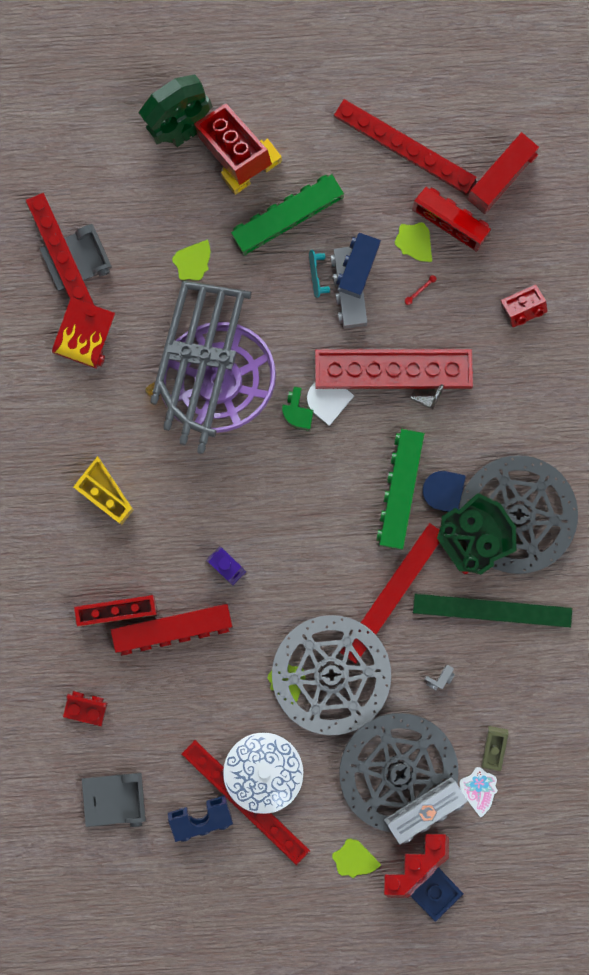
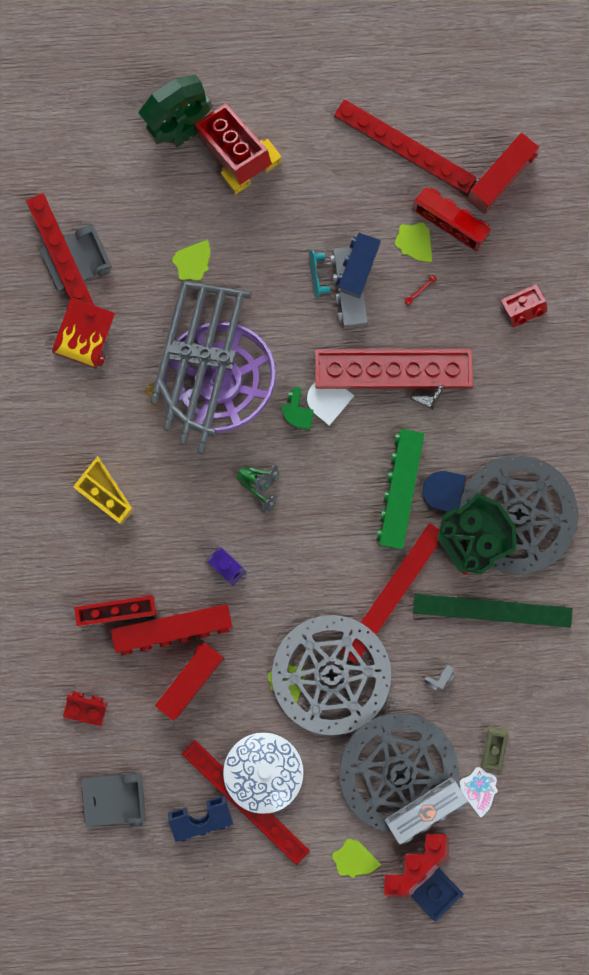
(189, 681): none -> red brick
(267, 479): none -> plant
(287, 214): green brick -> none

